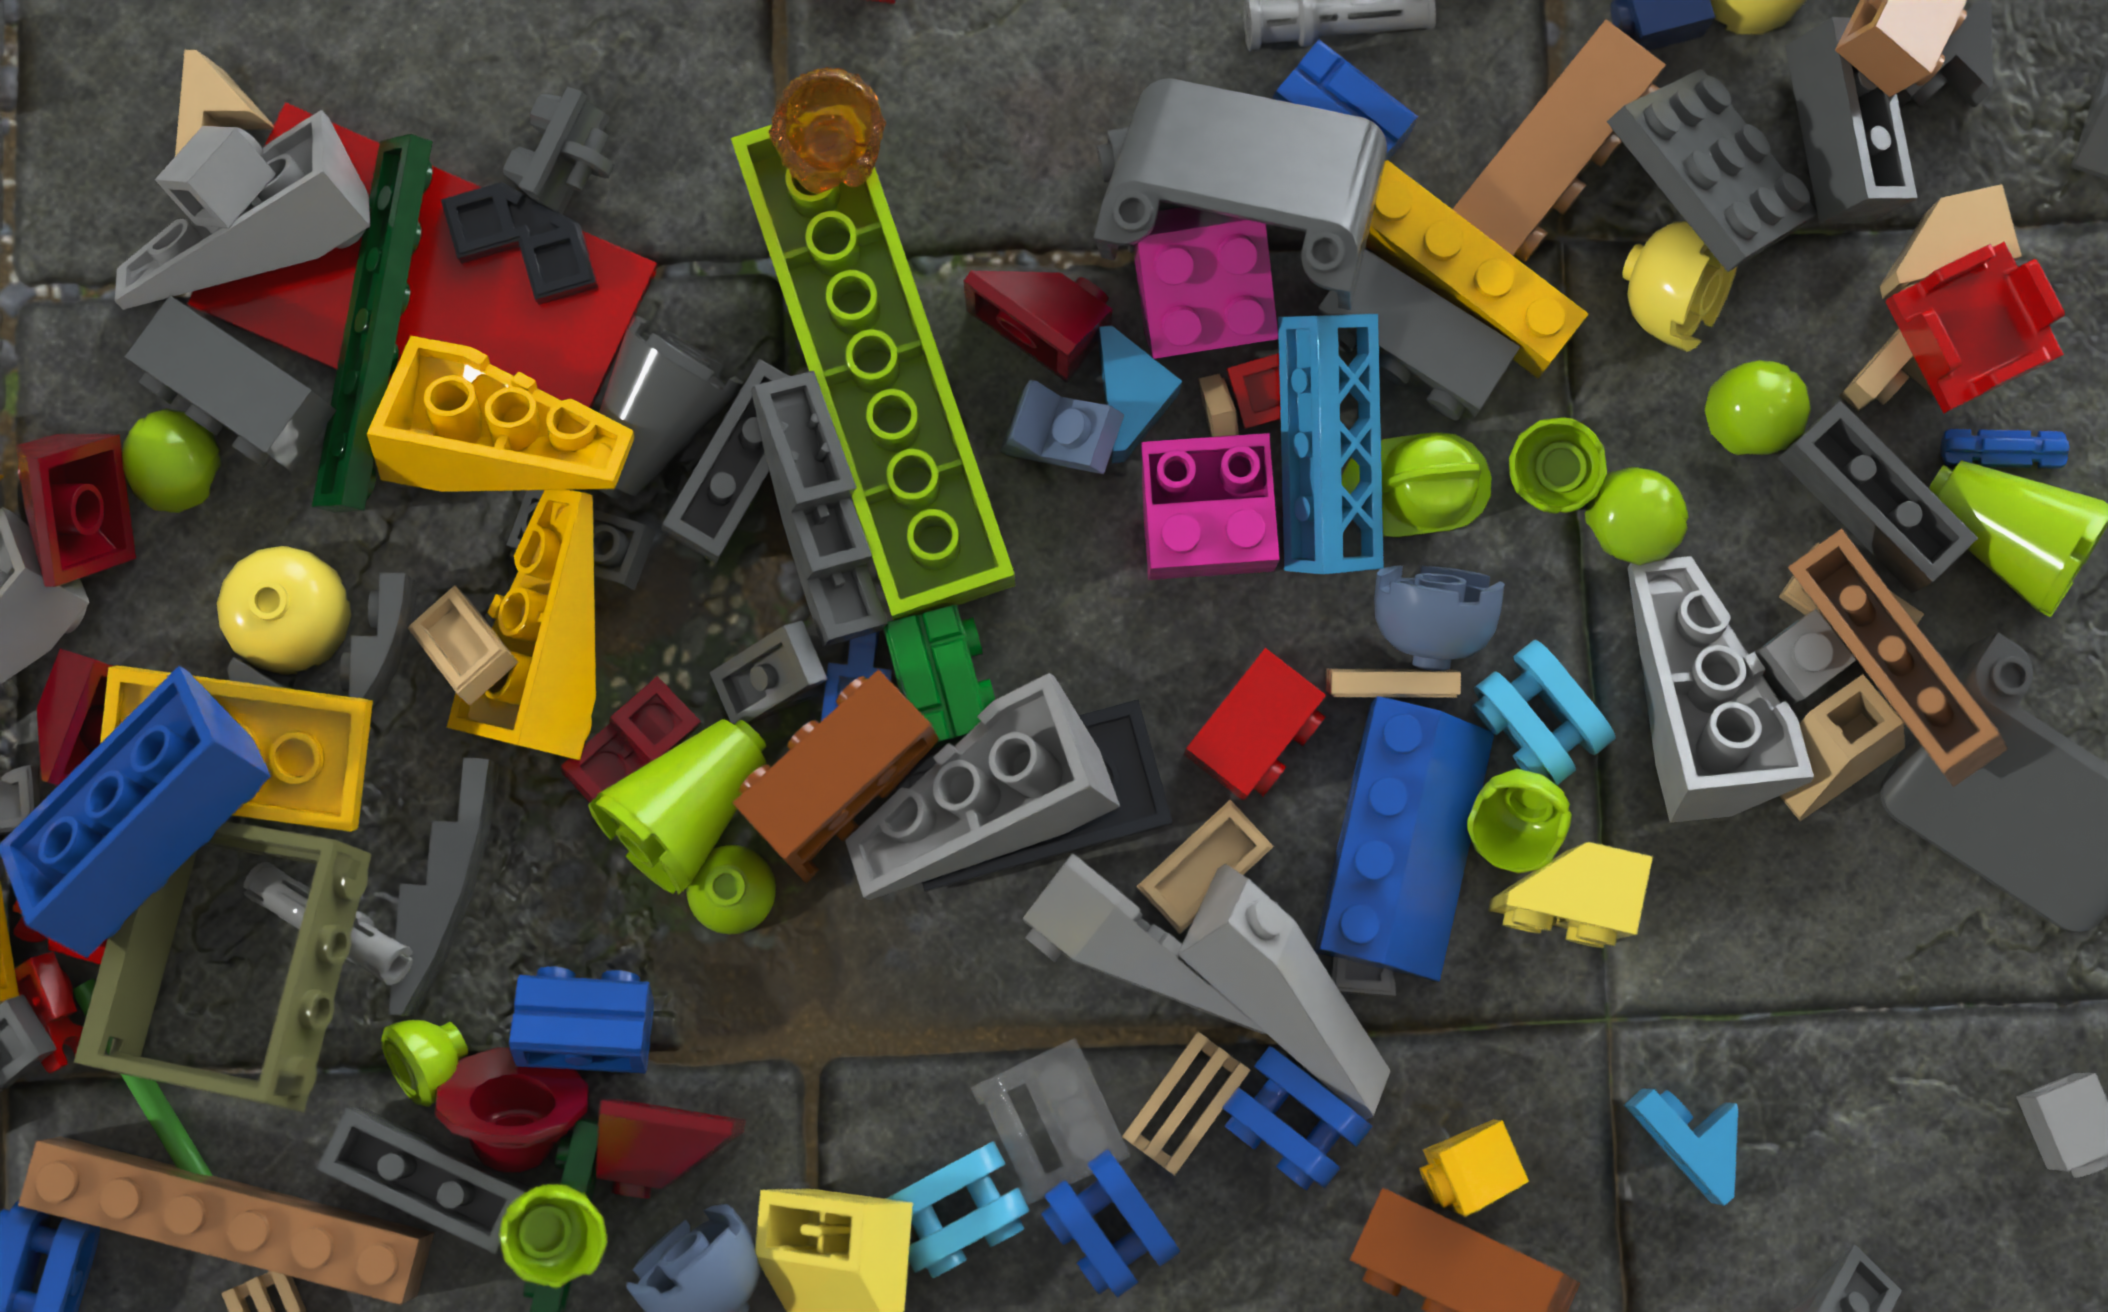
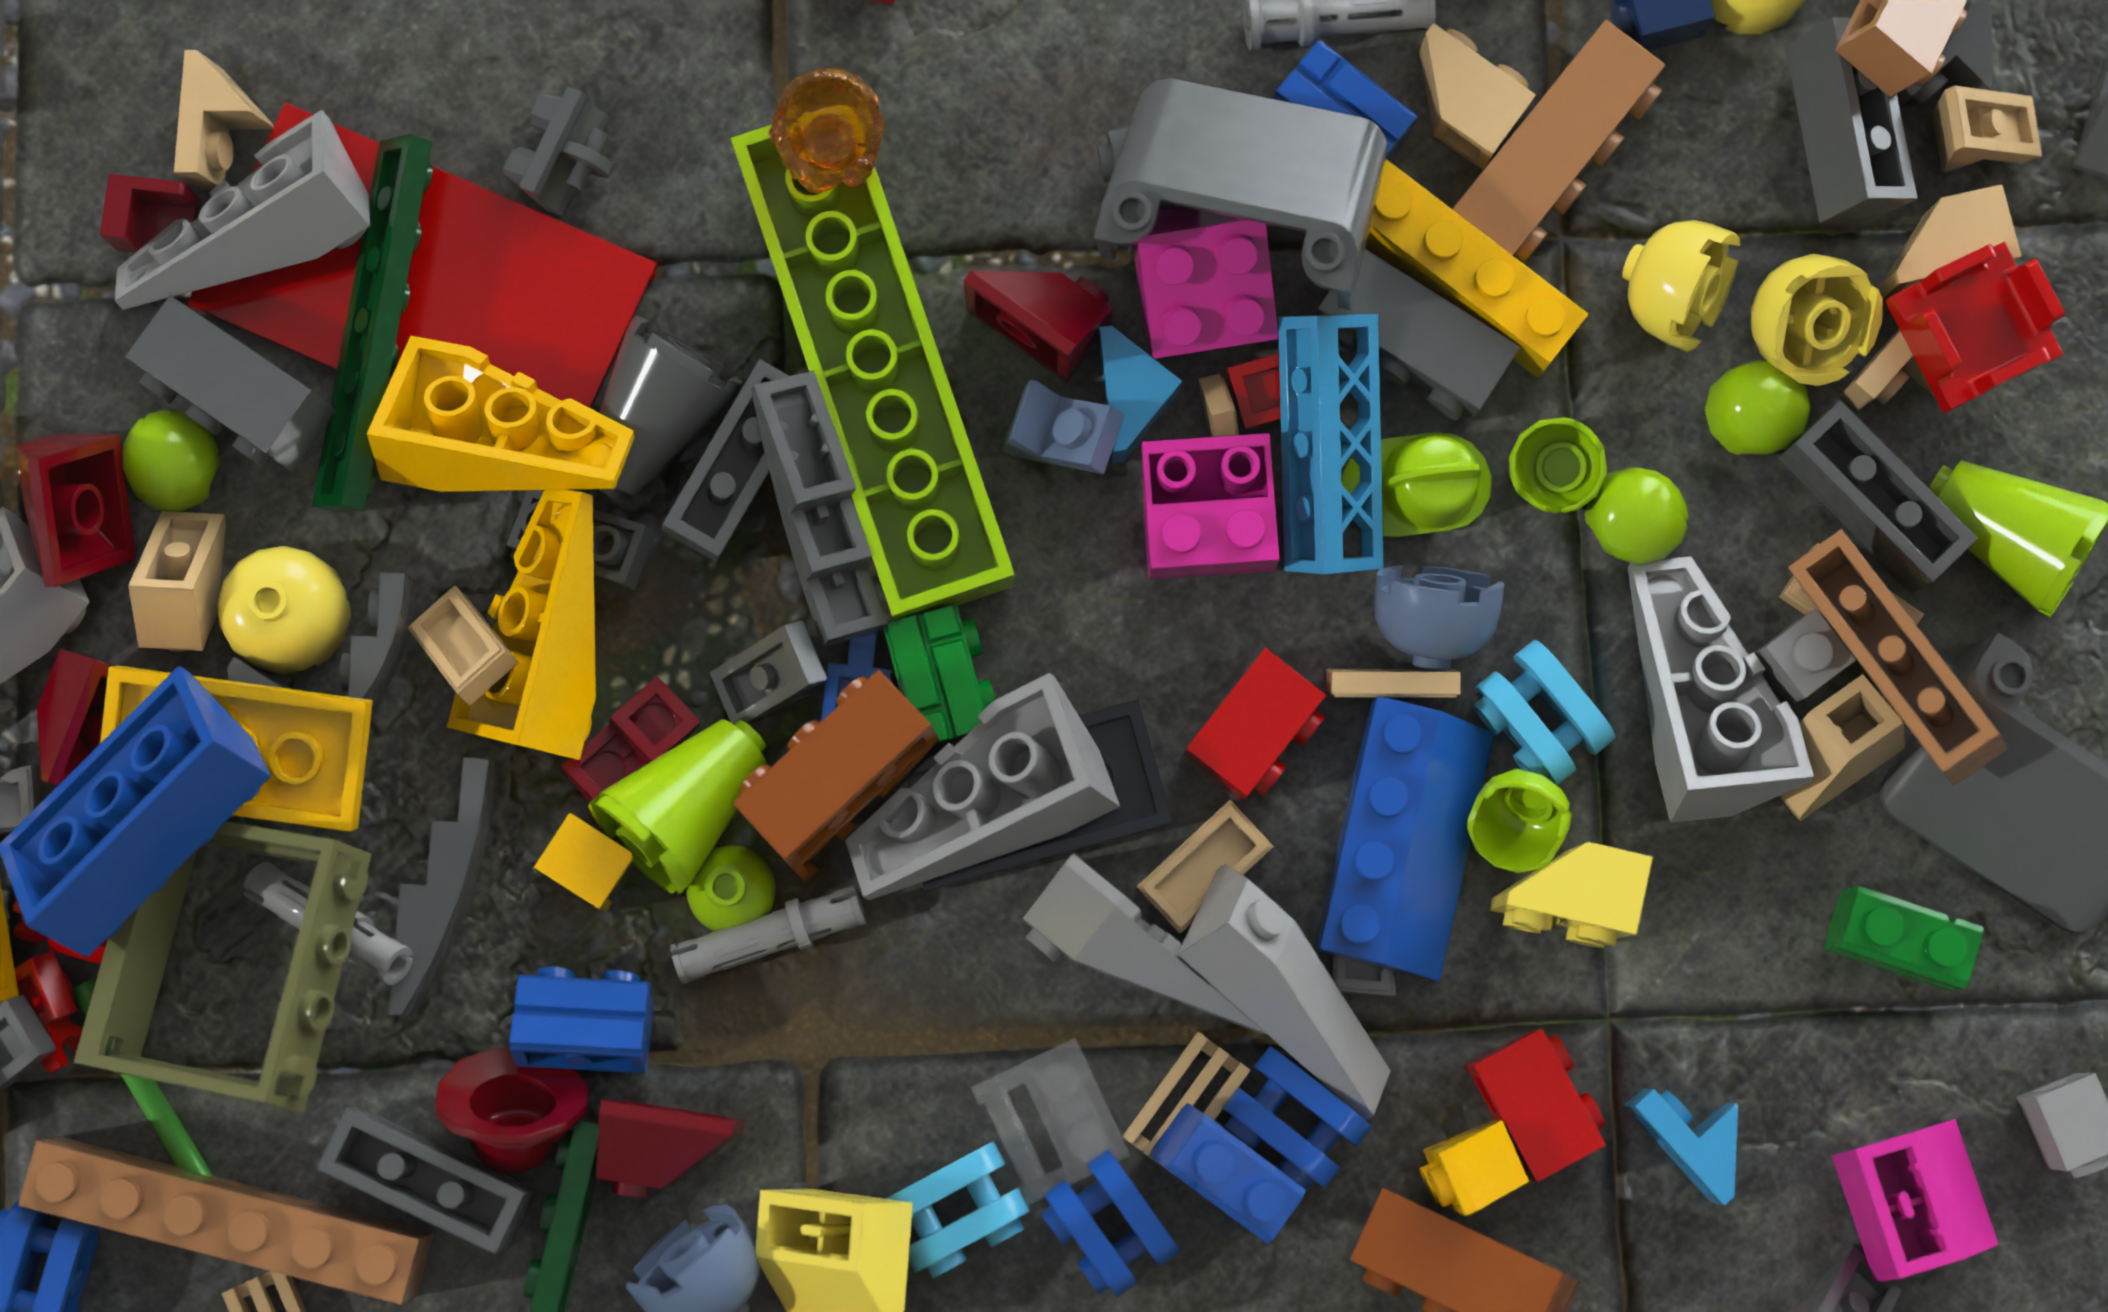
(142, 208): none -> dark red panel
(178, 581): none -> tan slope
(216, 175): light grey brick -> none
(422, 1056): lime brick -> none
(504, 219): black tile -> none
(552, 1235): lime hair -> none
(585, 861): none -> yellow panel
(782, 929): none -> light grey pin
(1227, 1173): none -> blue brick
(1469, 98): none -> tan slope
(1535, 1099): none -> red brick
(1714, 167): dark grey plate -> none
(1815, 317): none -> light yellow cylinder
(1903, 938): none -> green brick
(1915, 1201): none -> dark pink slope
(1984, 125): none -> tan slope
(2005, 448): blue axle -> none

